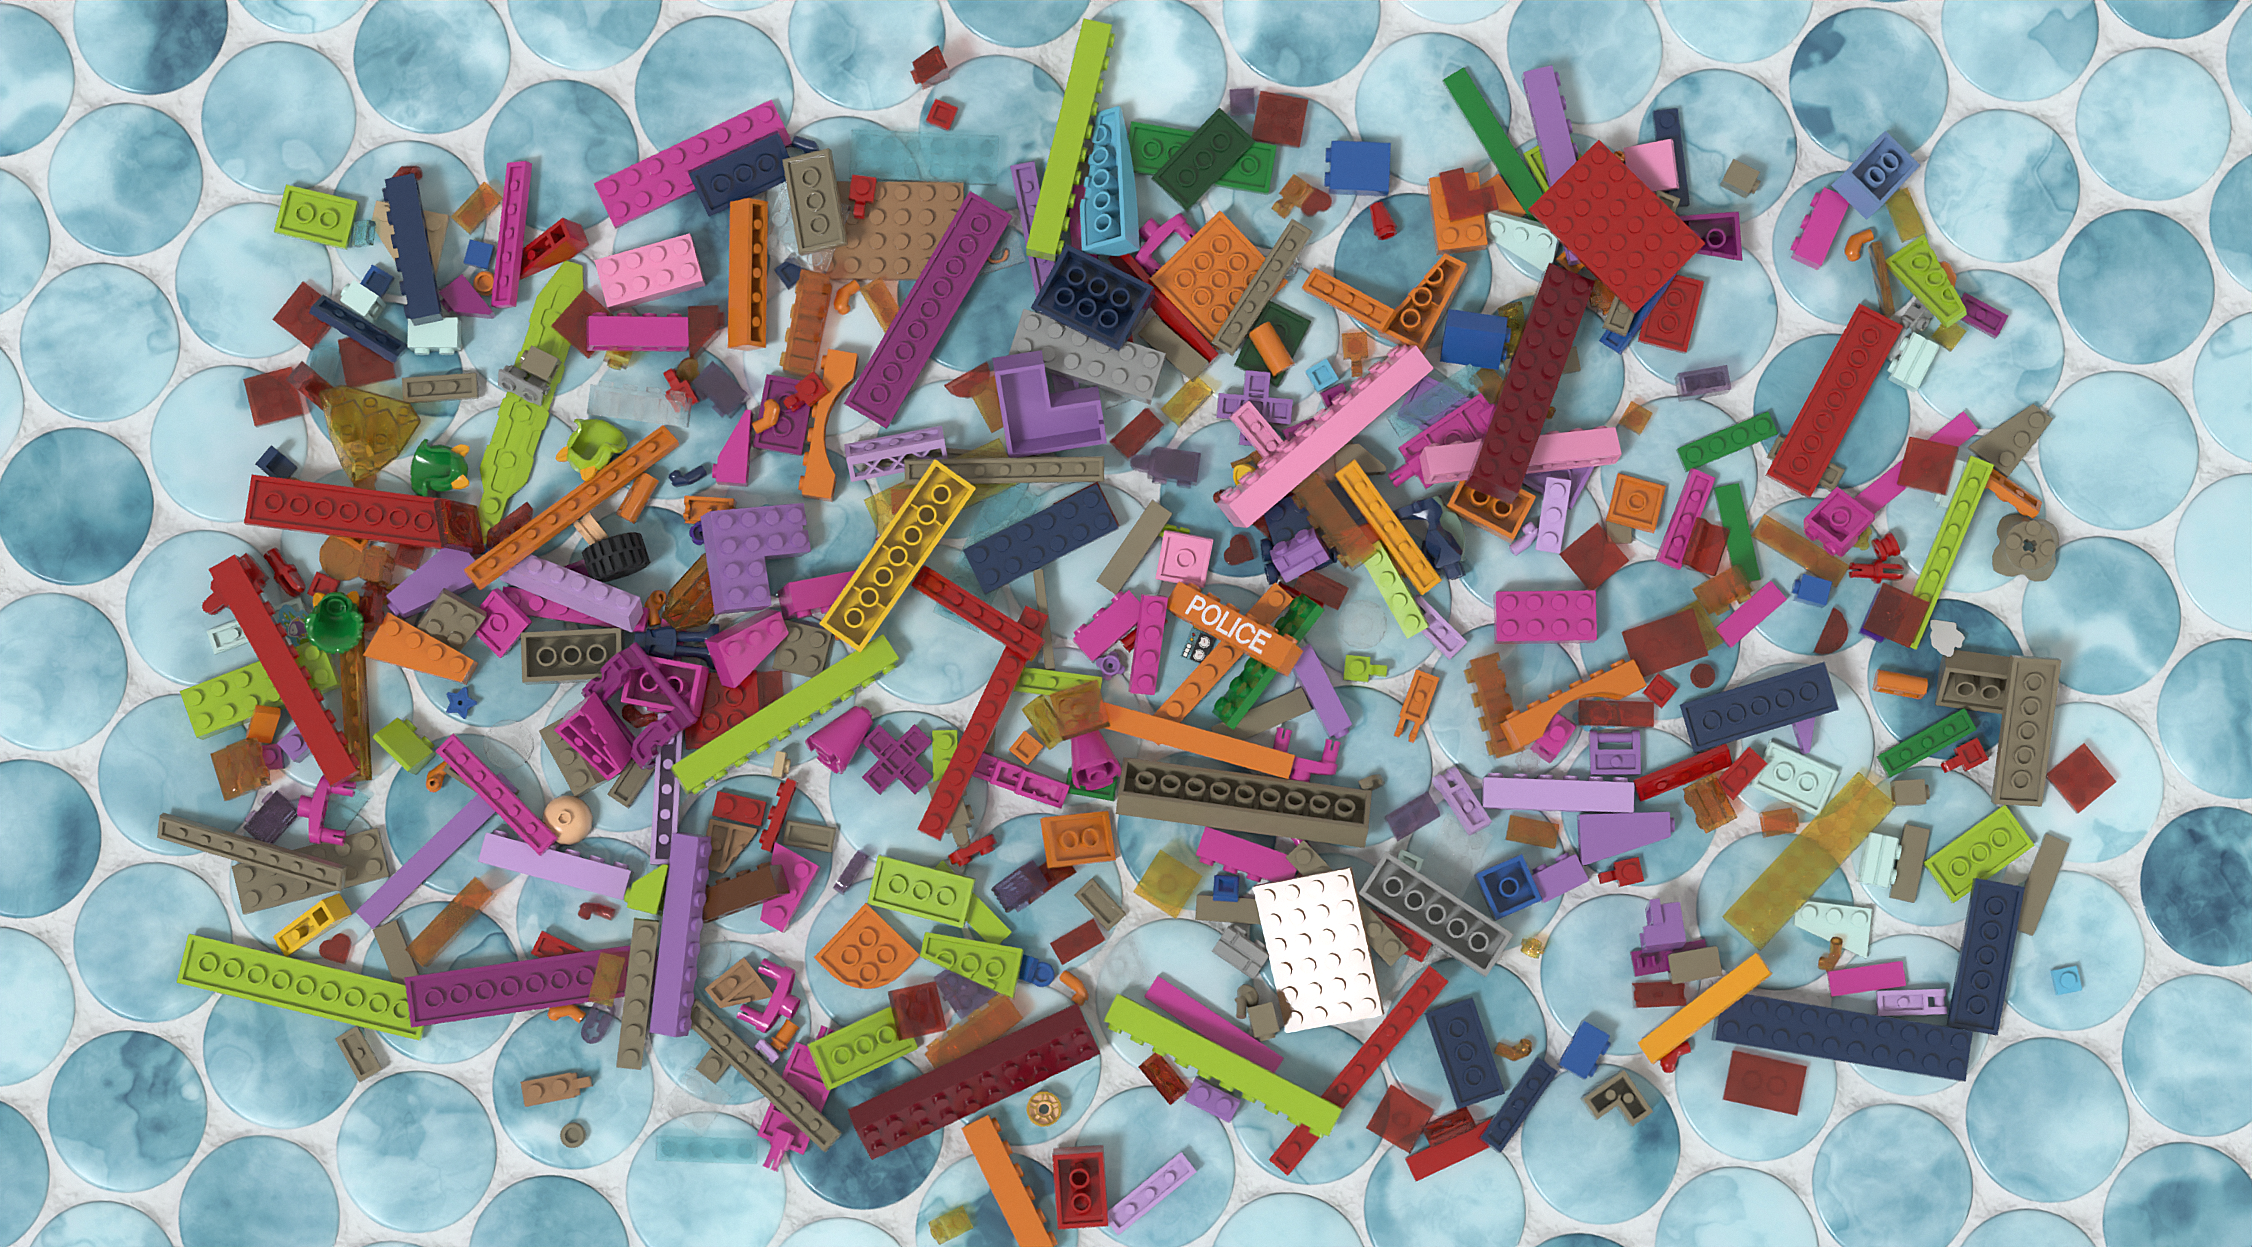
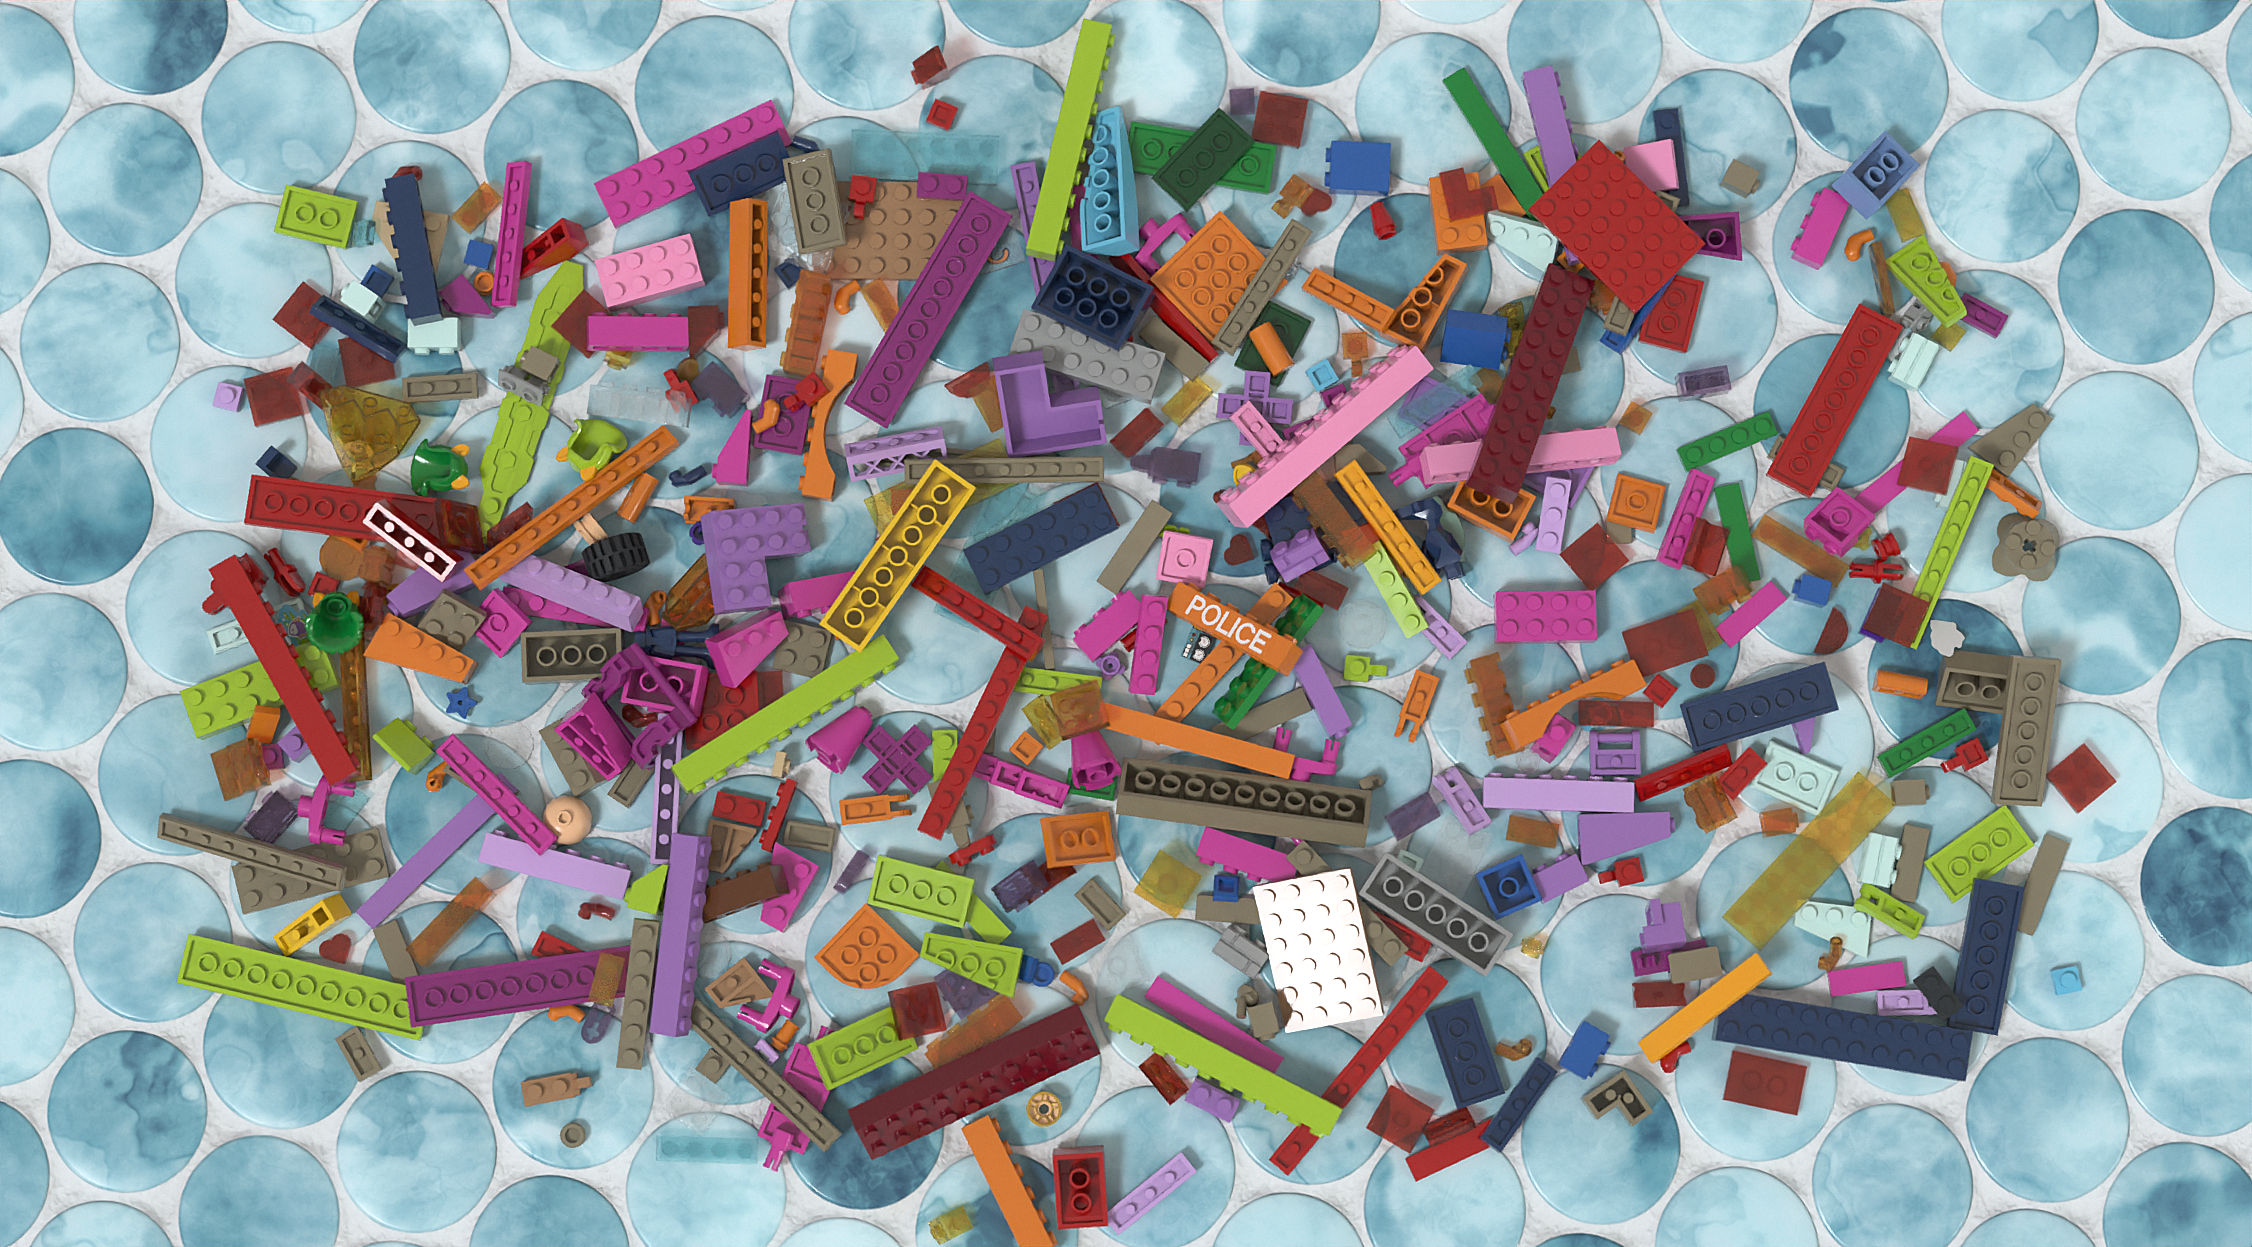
(228, 397): none -> lavender plate
(413, 540): none -> brick
(871, 809): none -> orange hinge
(942, 186): none -> magenta plate
(1889, 911): none -> lime plate
(1938, 993): none -> black plate

